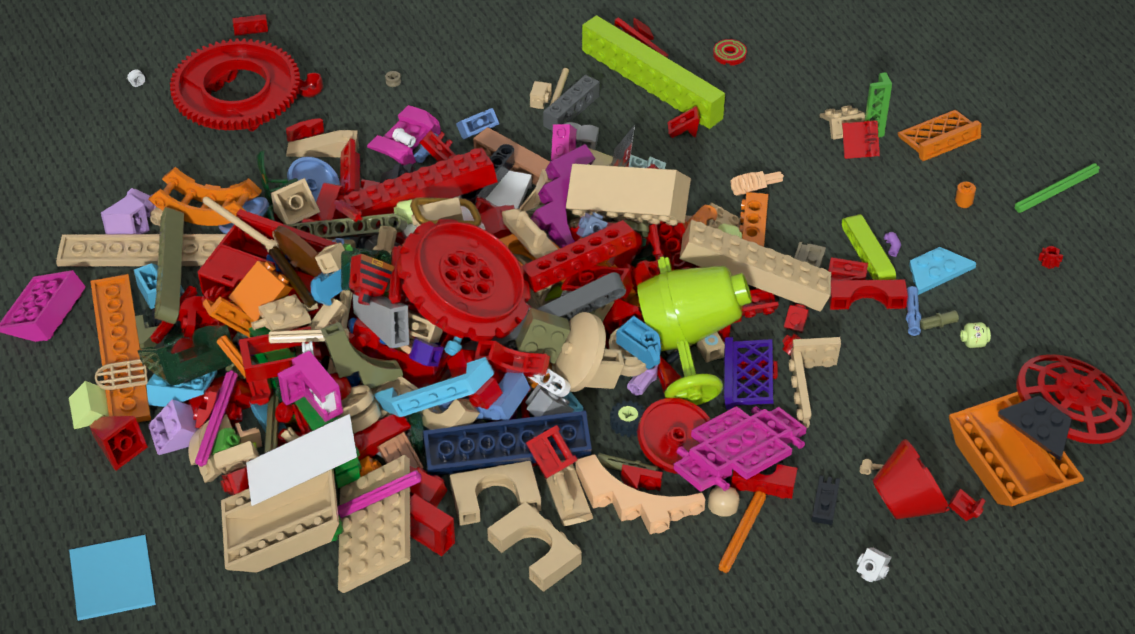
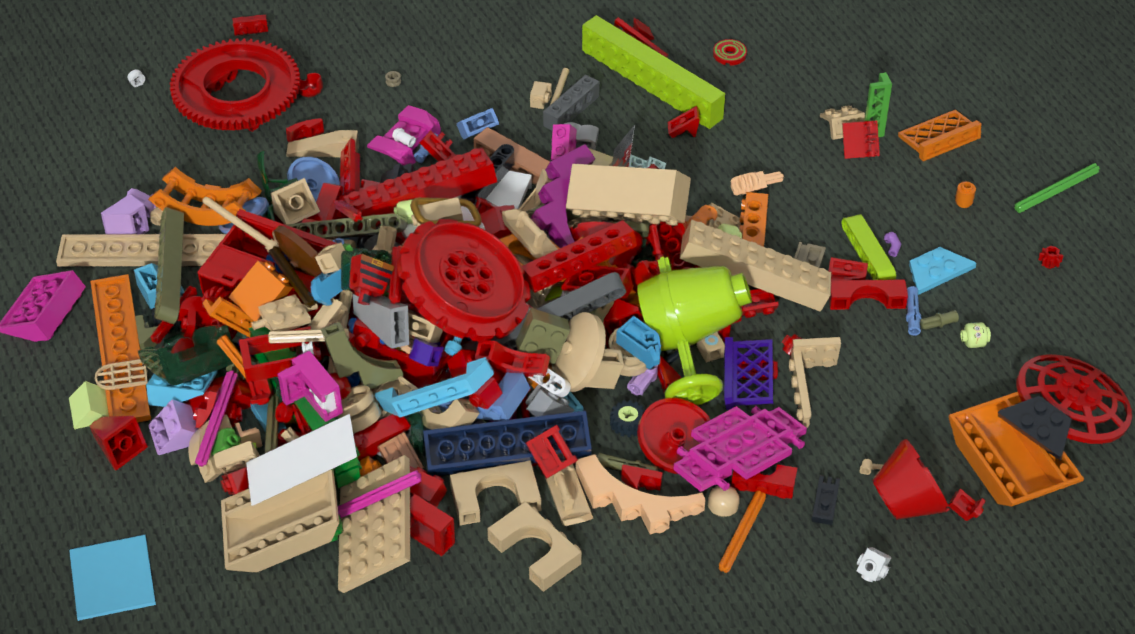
(590, 224): sand blue brick -> none
(796, 318): red bracket -> none

